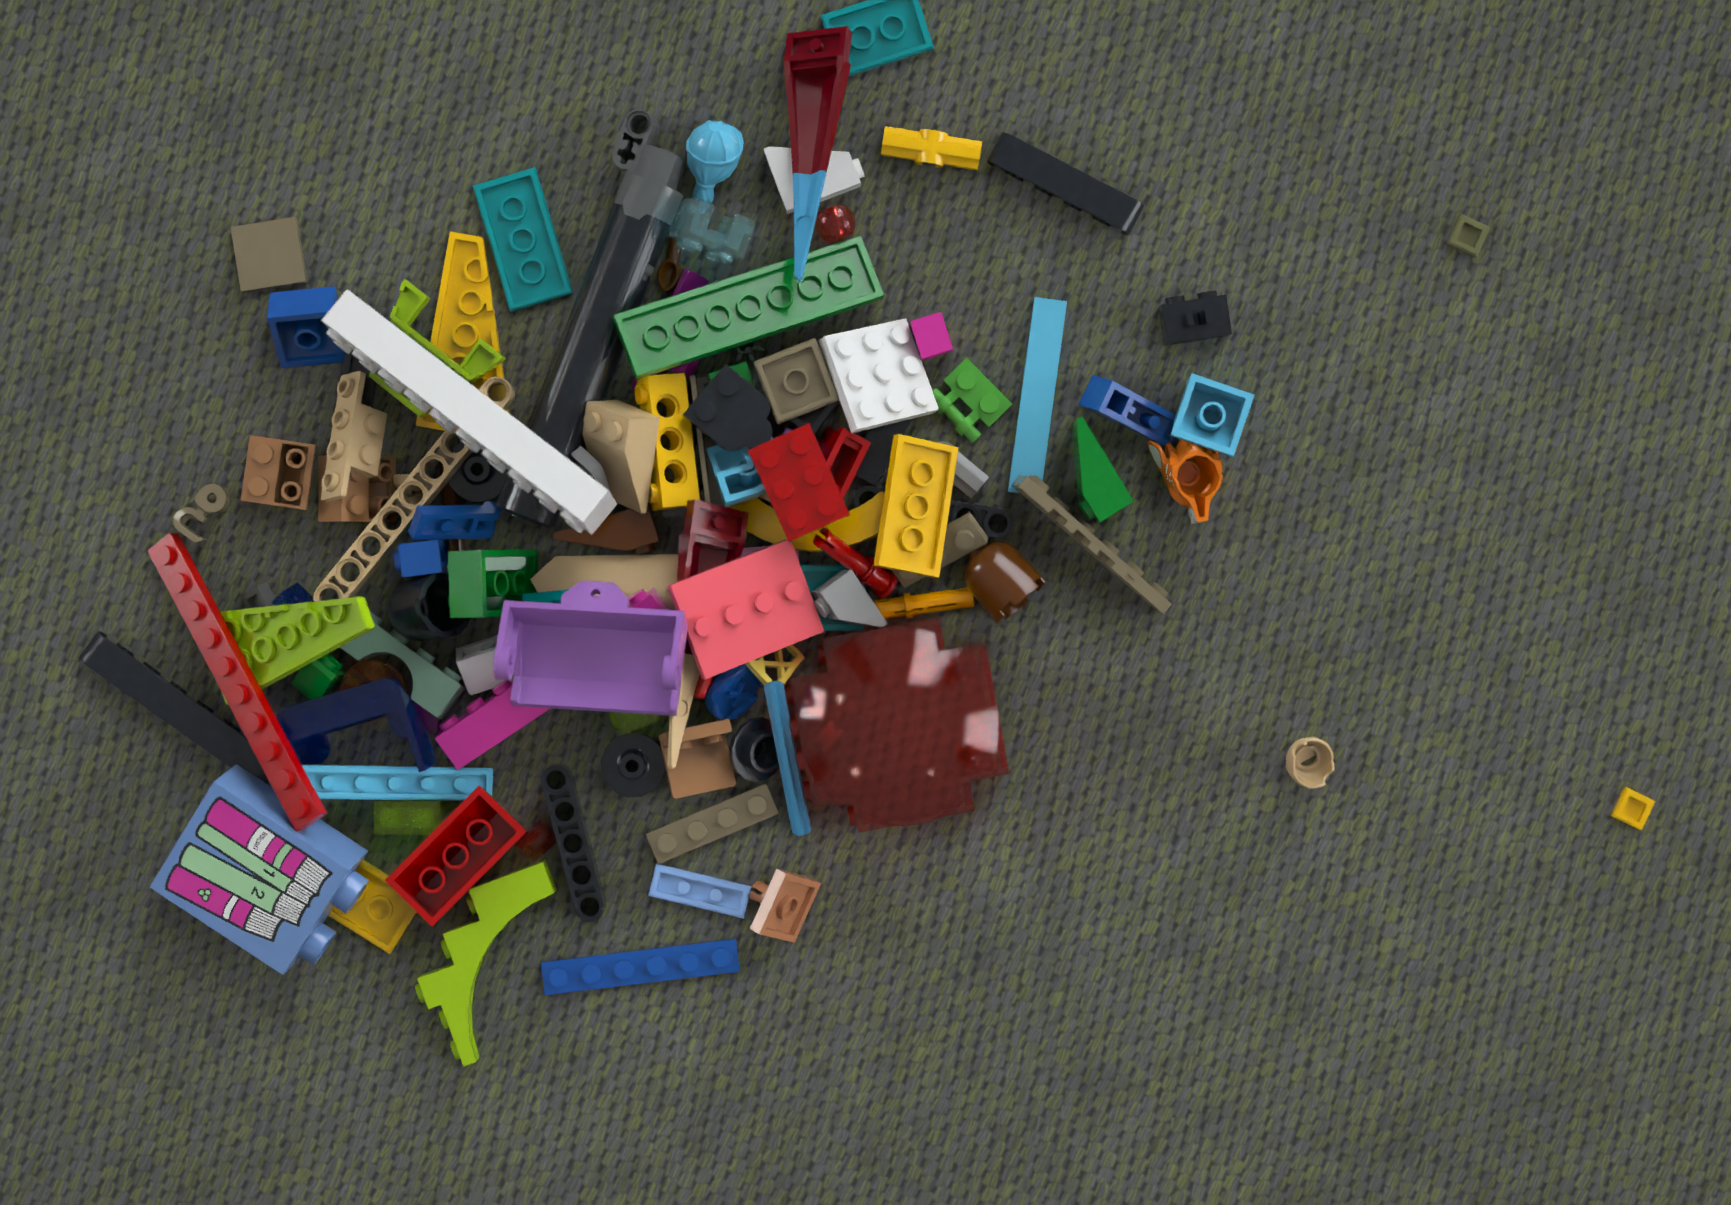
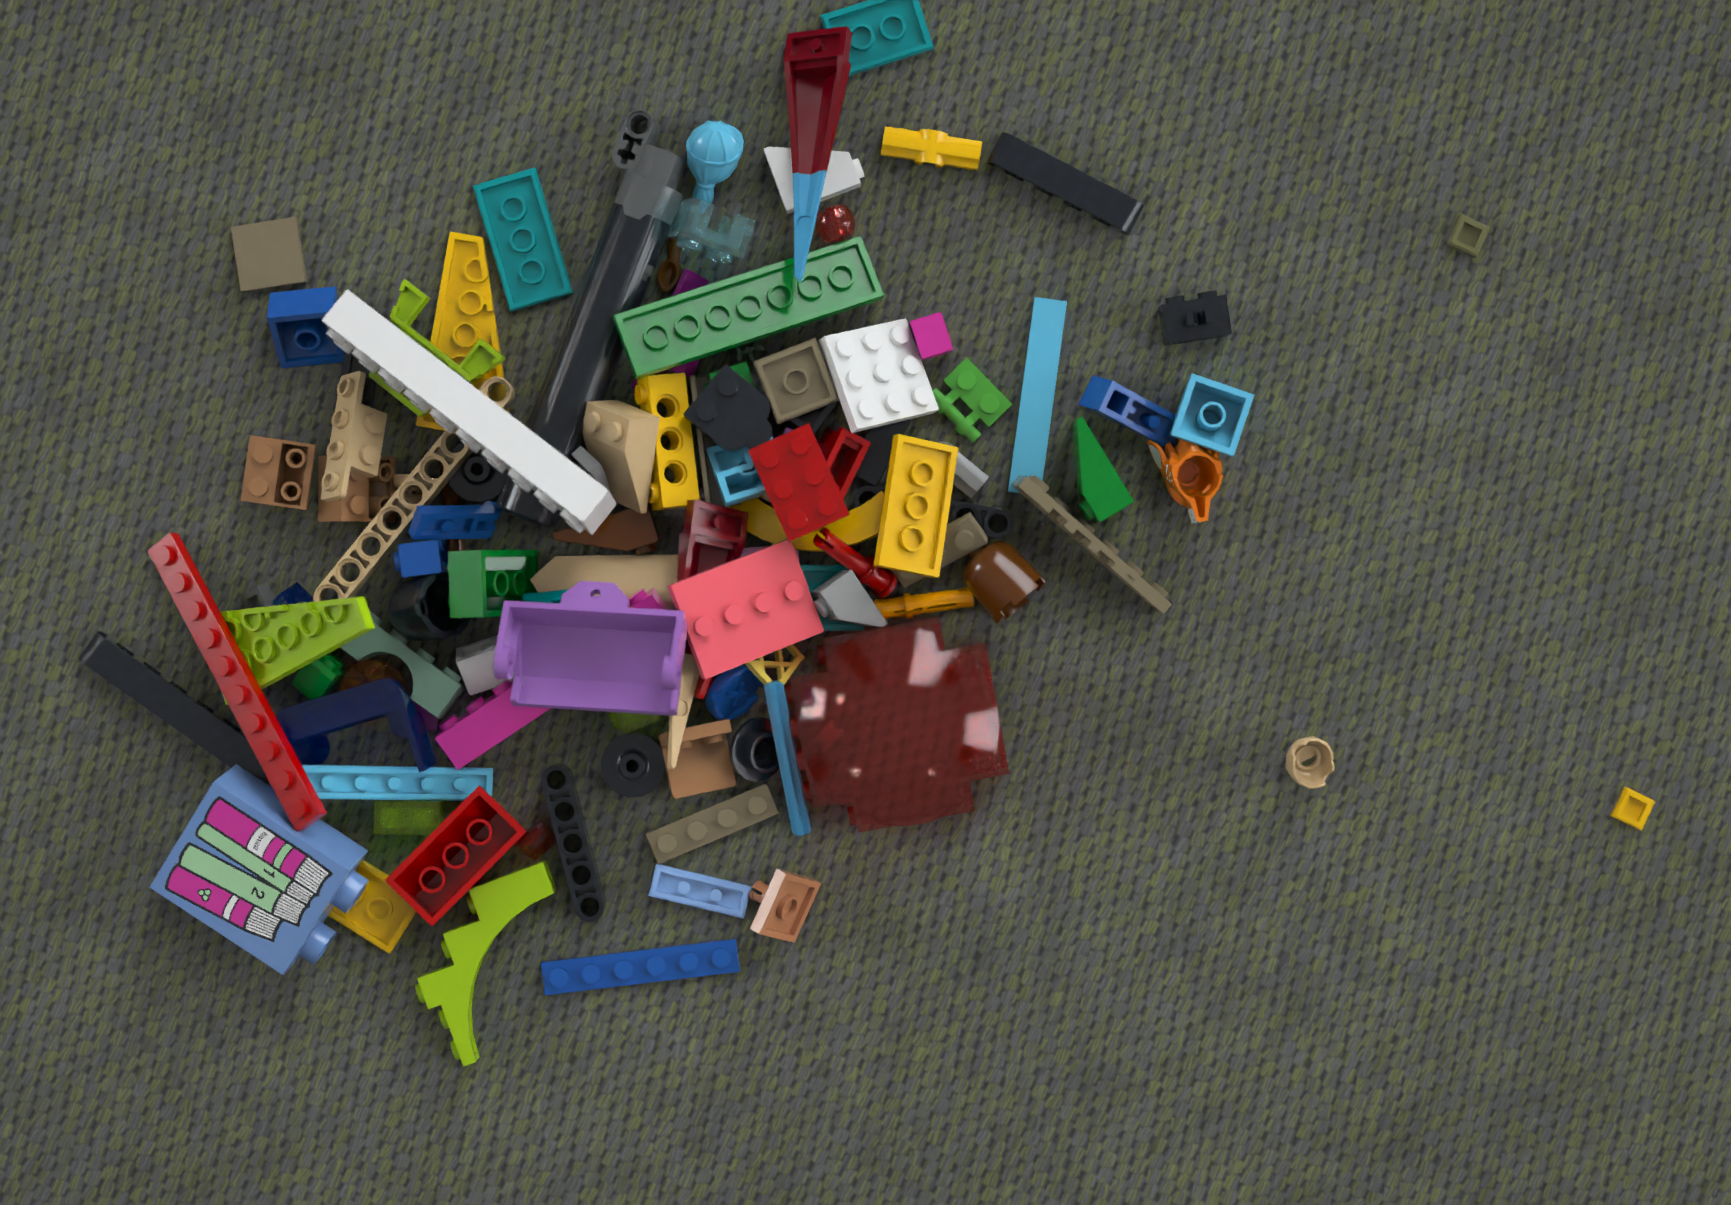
(210, 499): dark tan leg -> none

